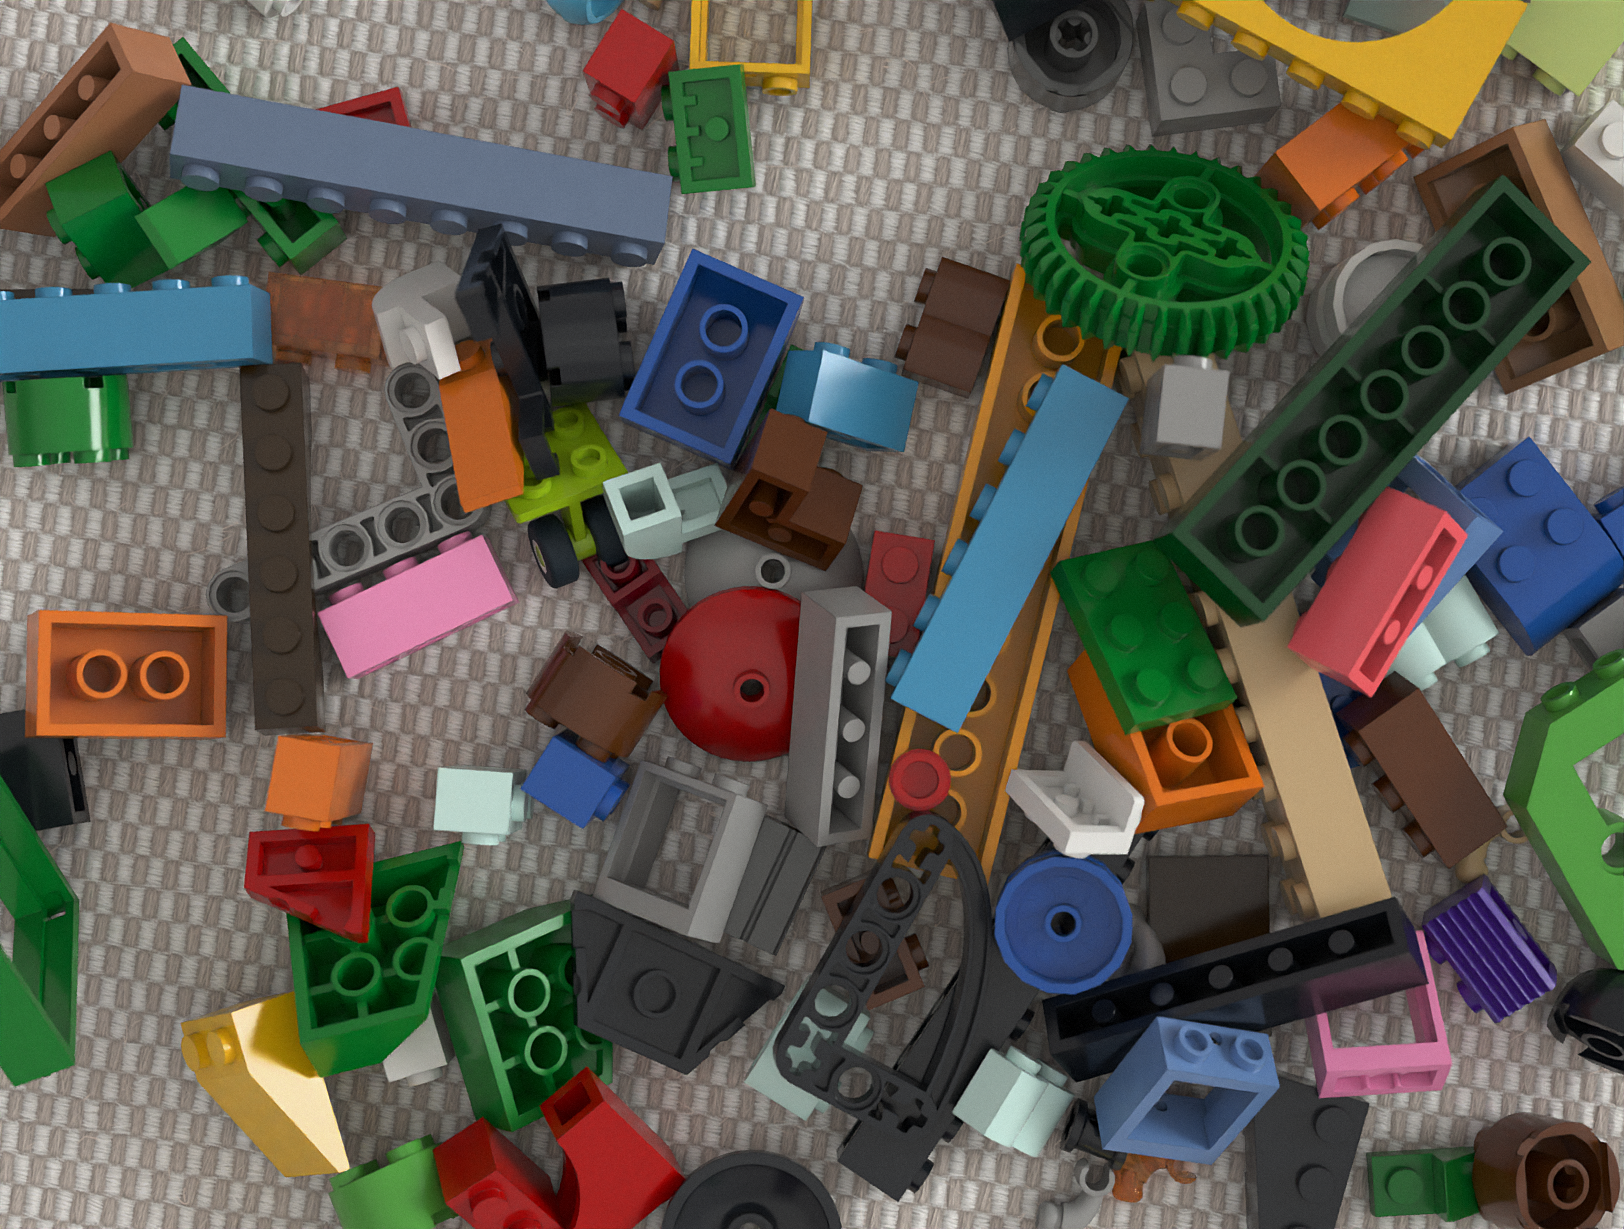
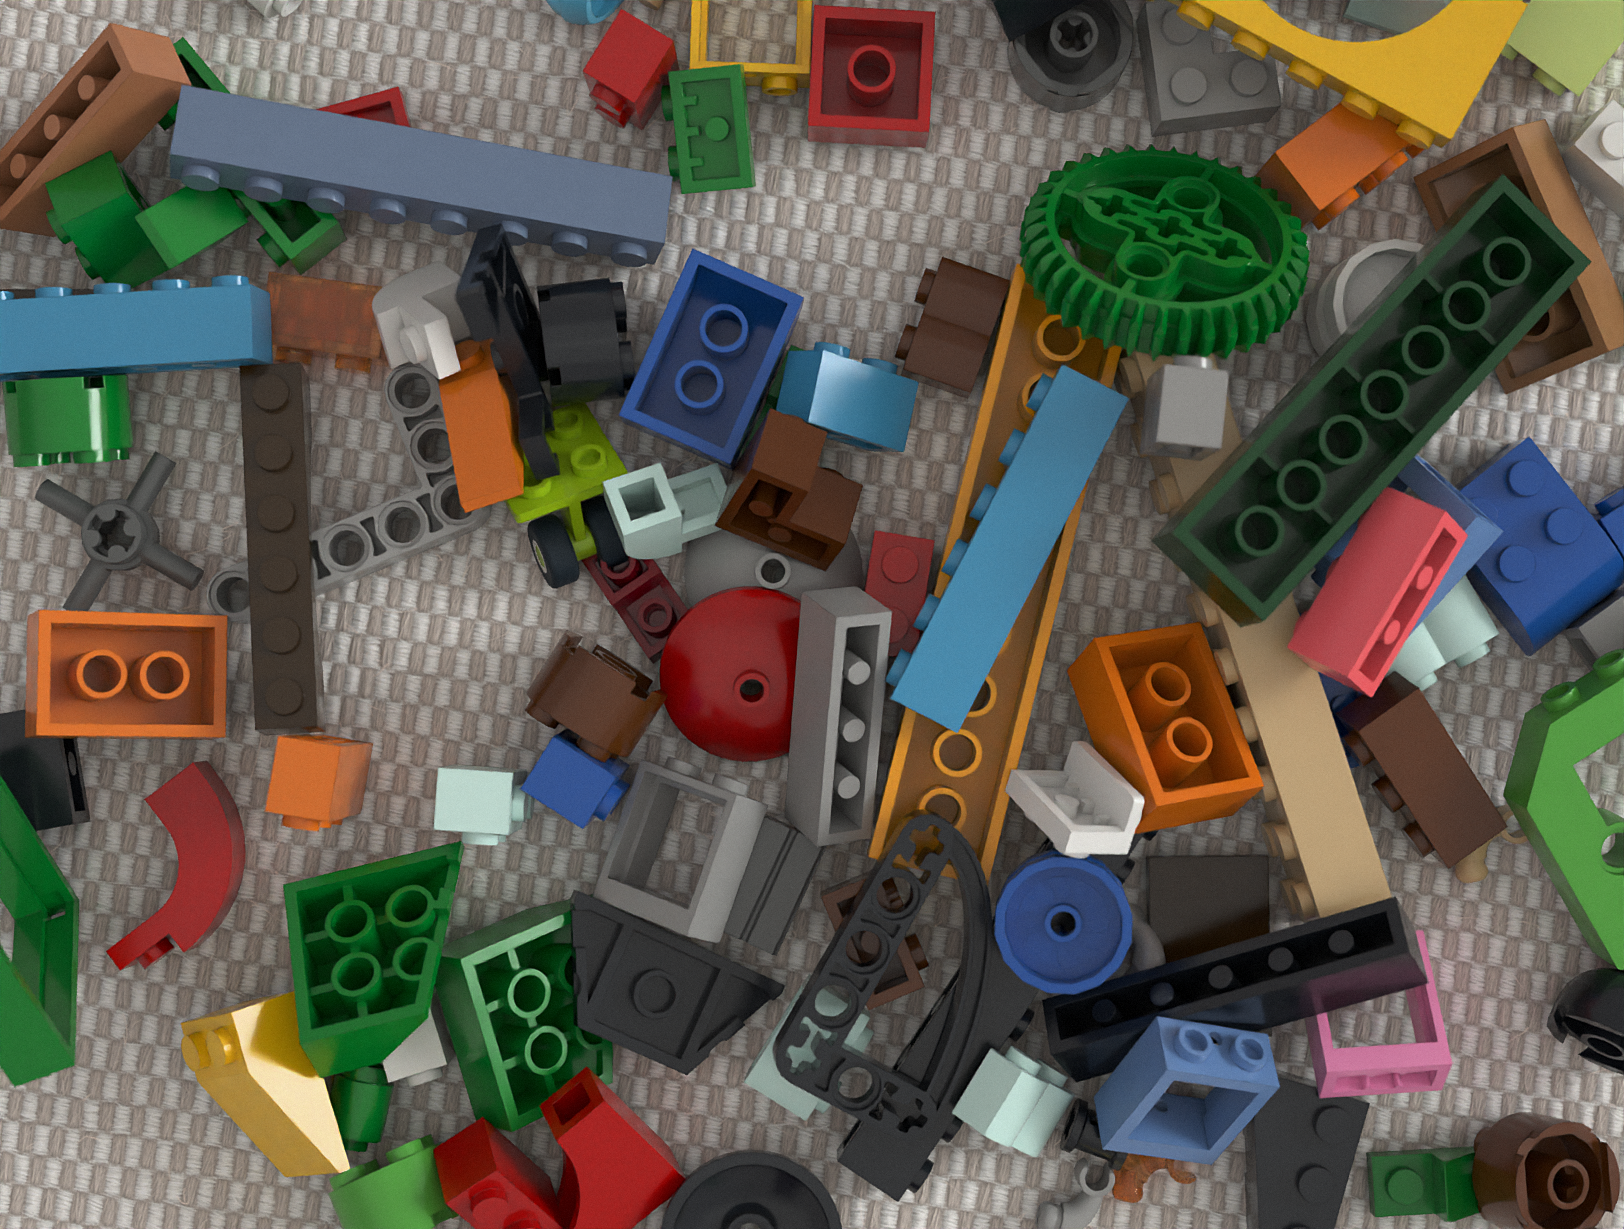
(101, 520): none -> dark grey bar
(210, 871): none -> red arch
(315, 875): red wing -> none
(361, 1105): none -> green brick
(416, 604): bright pink brick -> none
(871, 76): none -> red brick
(919, 779): red tile -> none
(1142, 636): green plate -> none
(1488, 950): dark purple brick -> none

